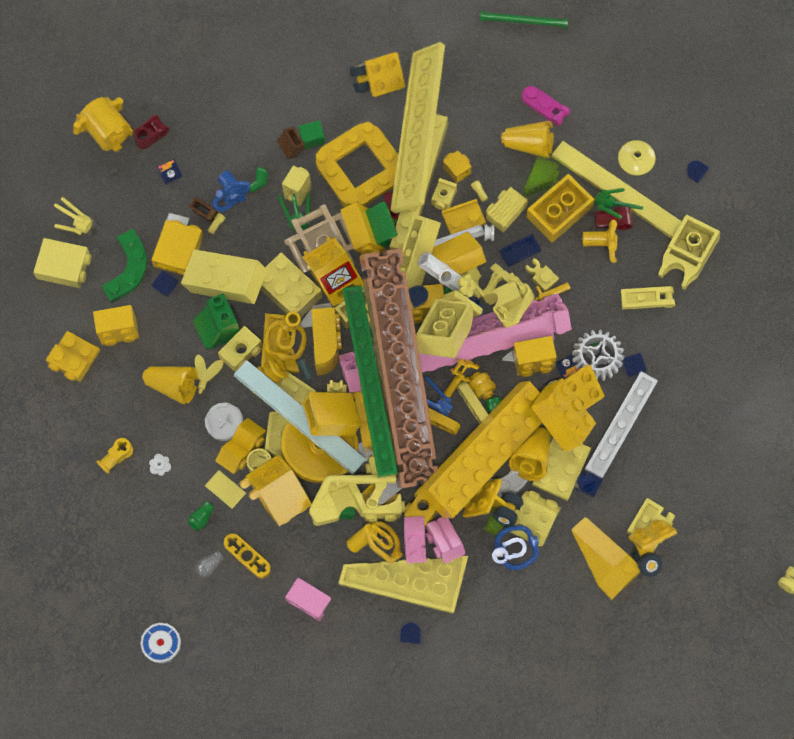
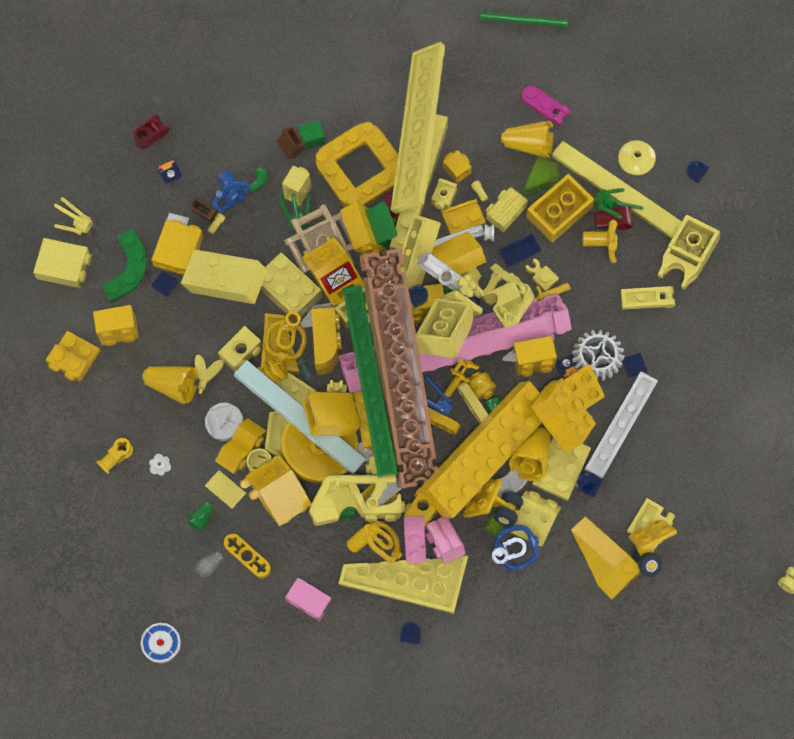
(104, 123): yellow container -> none
(216, 322): green hips -> none
(379, 75): yellow plate -> none

